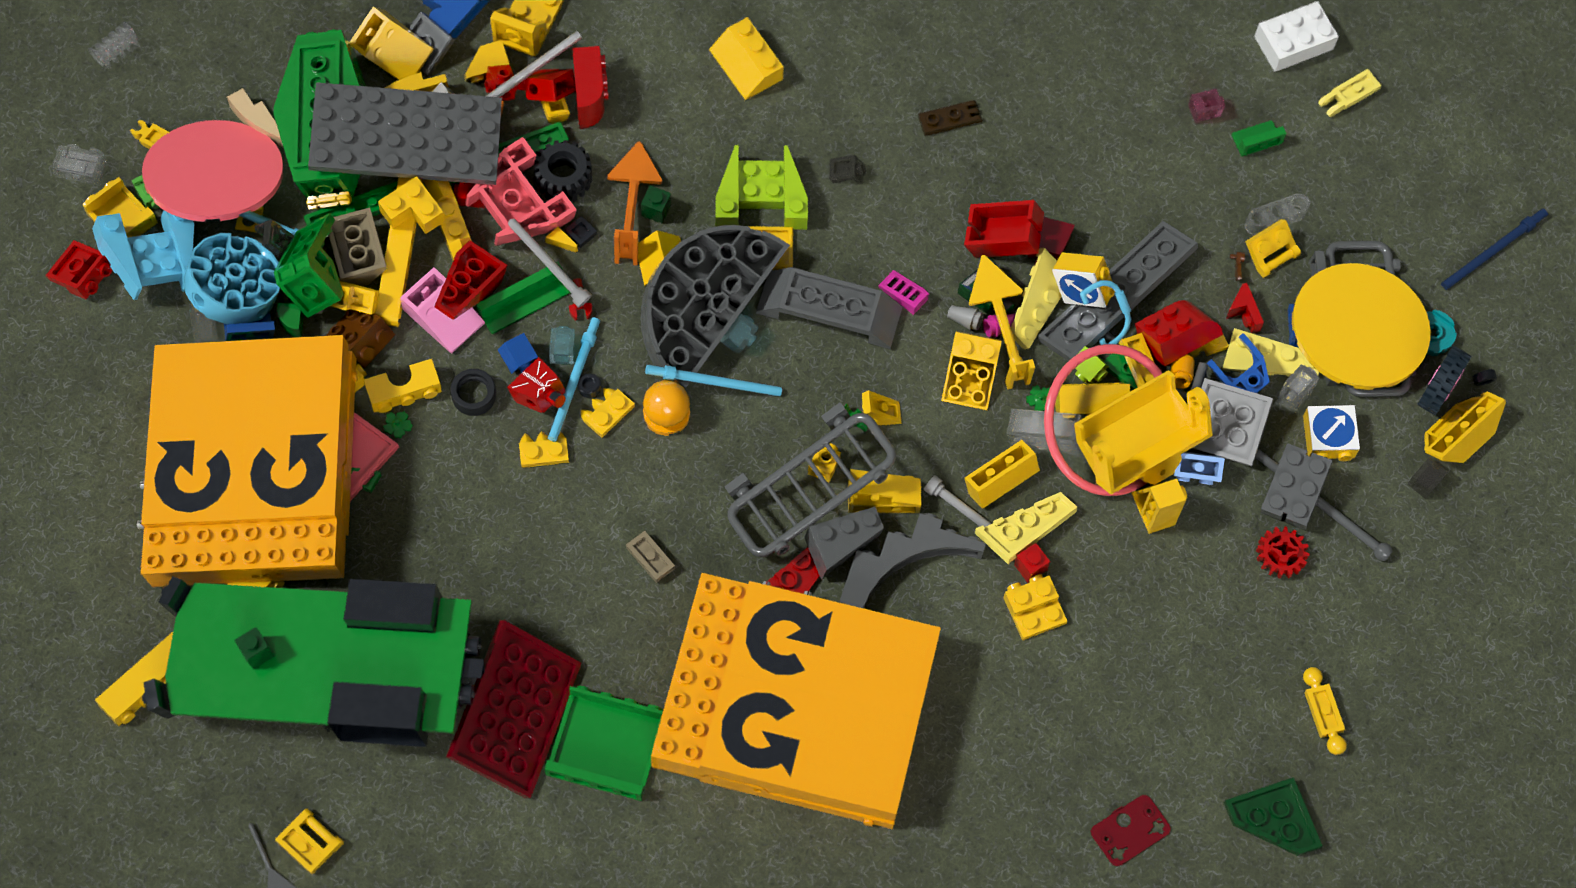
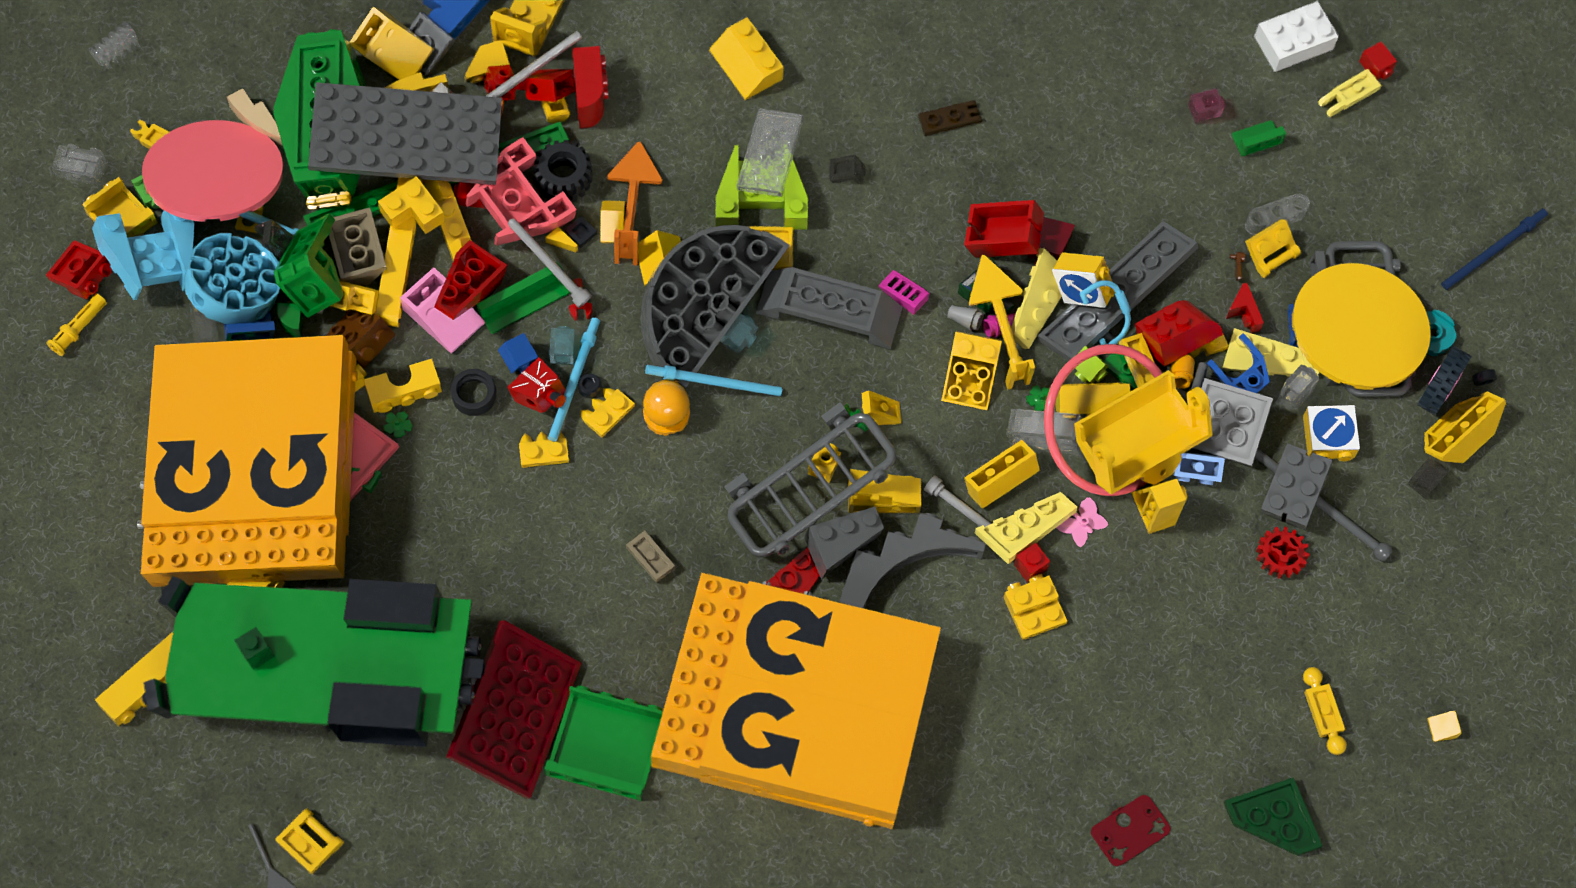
(70, 331): none -> yellow pin
(611, 218): none -> yellow slope
(656, 204): dark green brick -> none
(770, 152): none -> clear tile
(1084, 522): none -> bright pink piece
(1378, 61): none -> red brick
(1444, 726): none -> yellow slope

